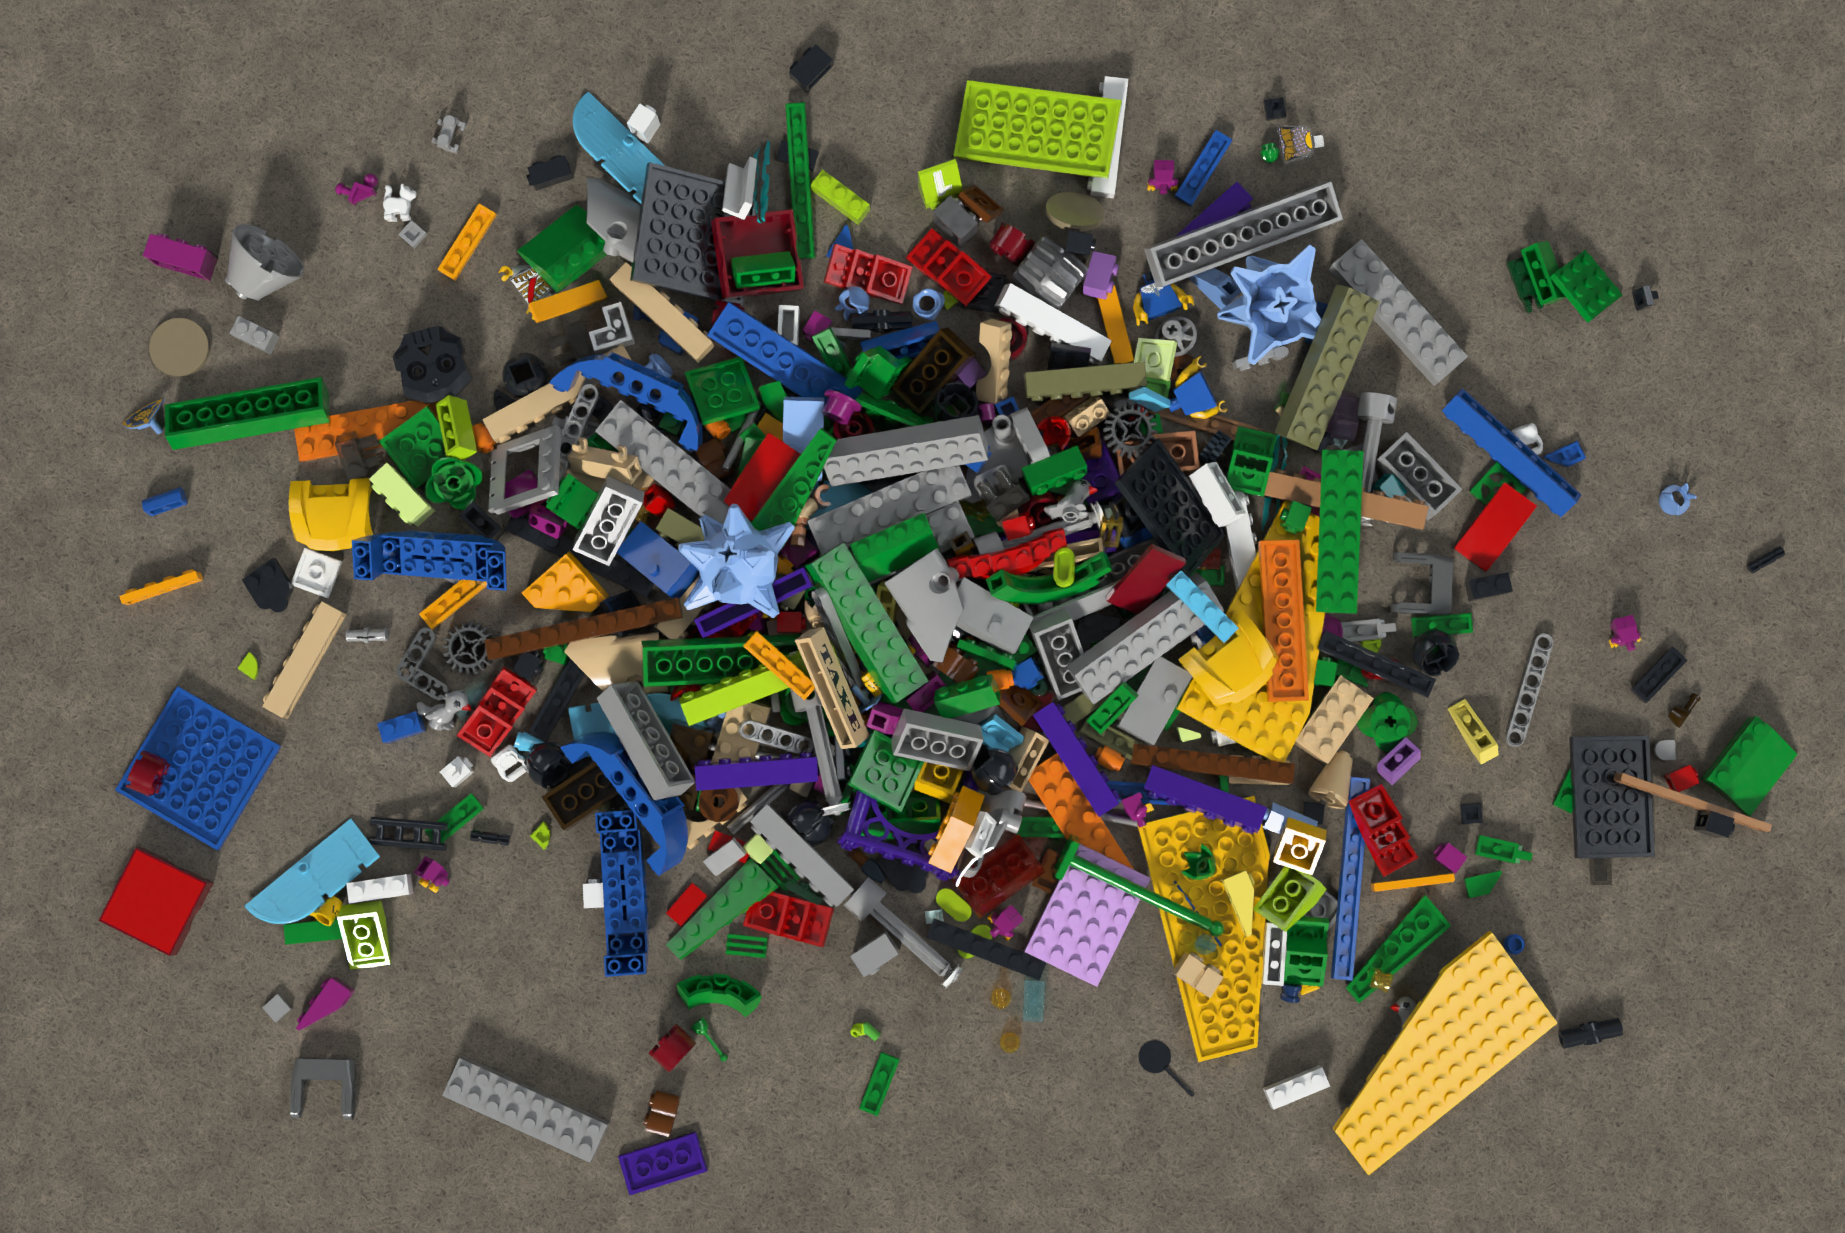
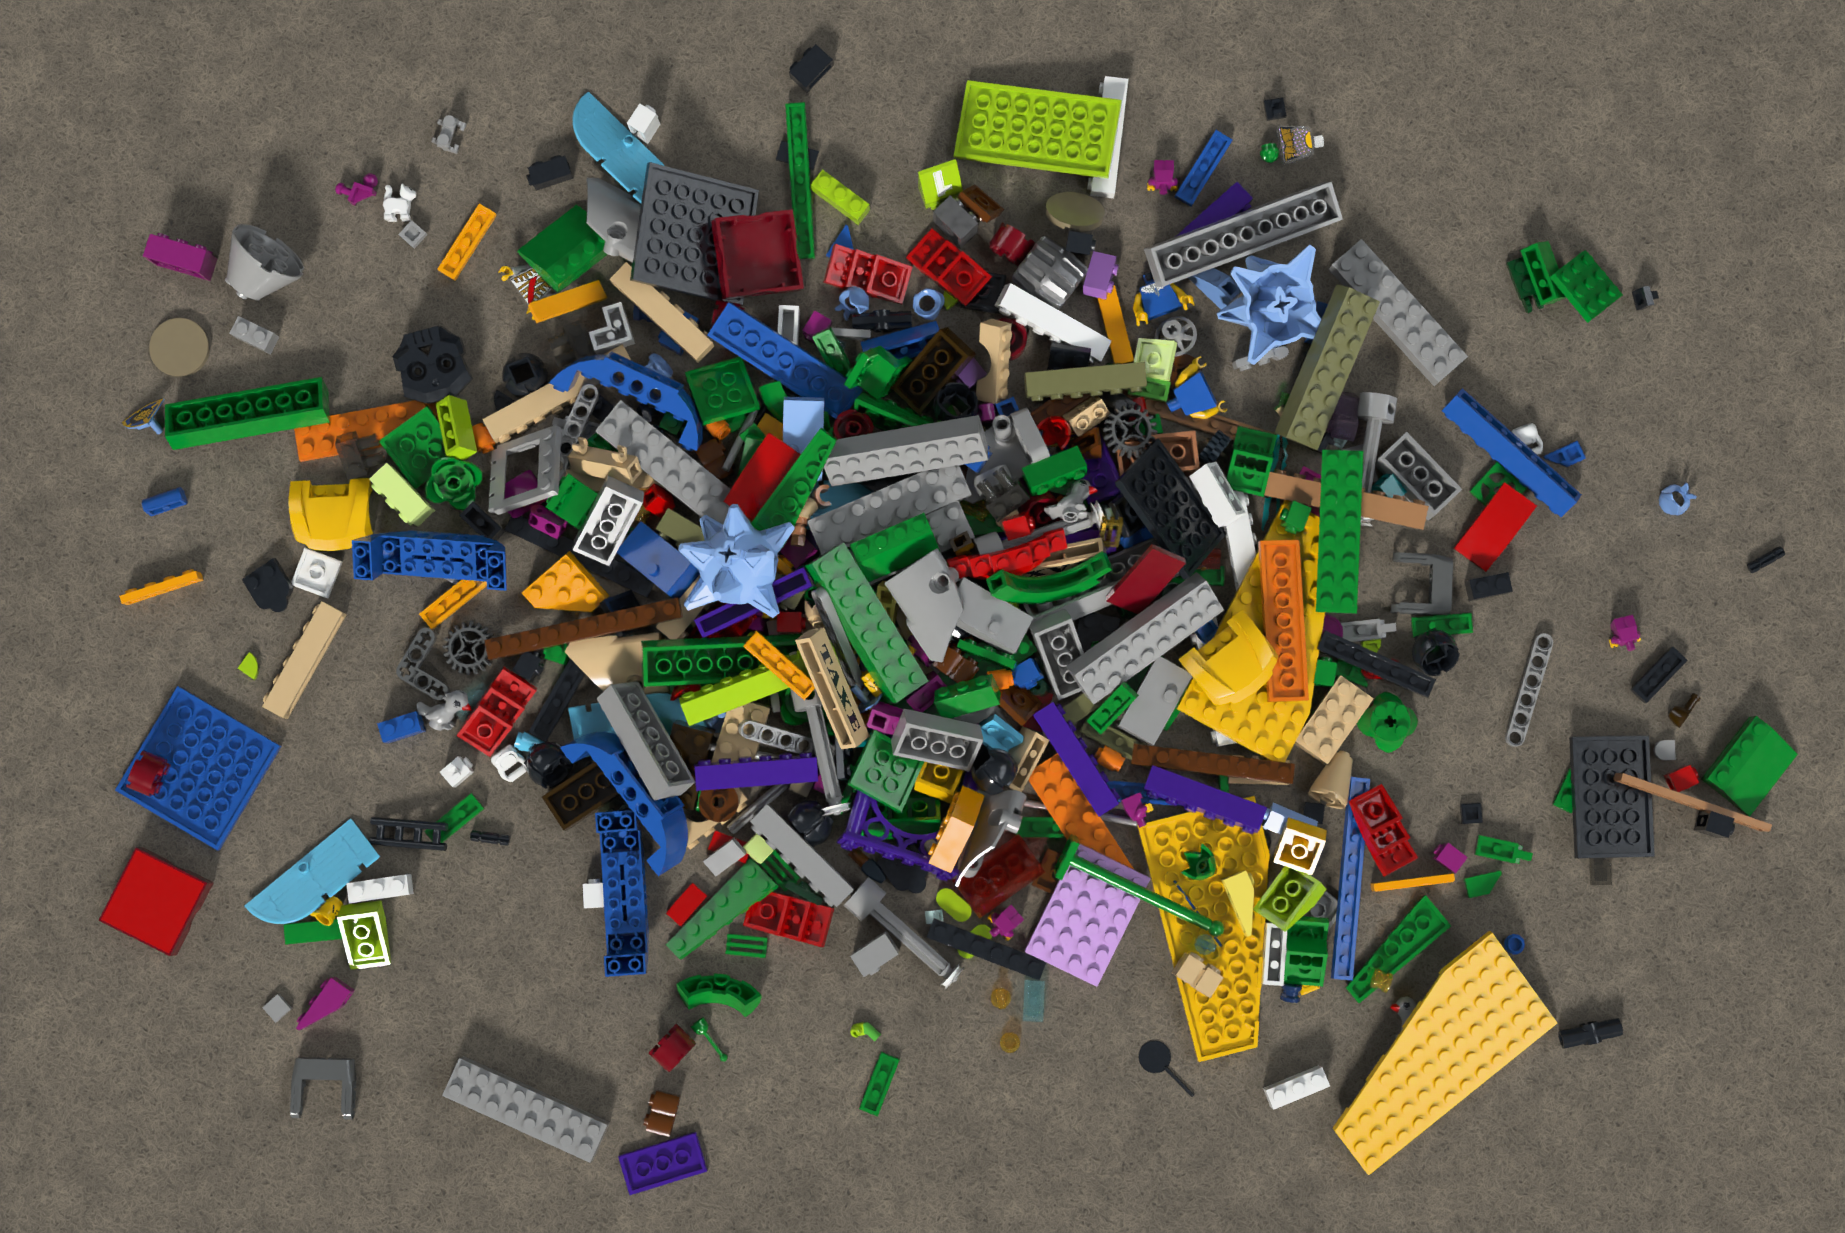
(367, 635): light grey pin -> none
(432, 871): magenta piece -> none
(542, 835): lime tile -> none
(739, 188): white panel -> none
(762, 182): teal sword -> none
(763, 269): green brick -> none
(839, 407): magenta piece -> none
(980, 834): white plate -> none
(1064, 567): lime tile -> none
(1149, 399): medium azure tile -> none
(1187, 735): yellowish green slope -> none
(1202, 606): medium azure plate -> none
(1398, 761): medium lavender brick -> none
(1474, 732): light yellow slope -> none

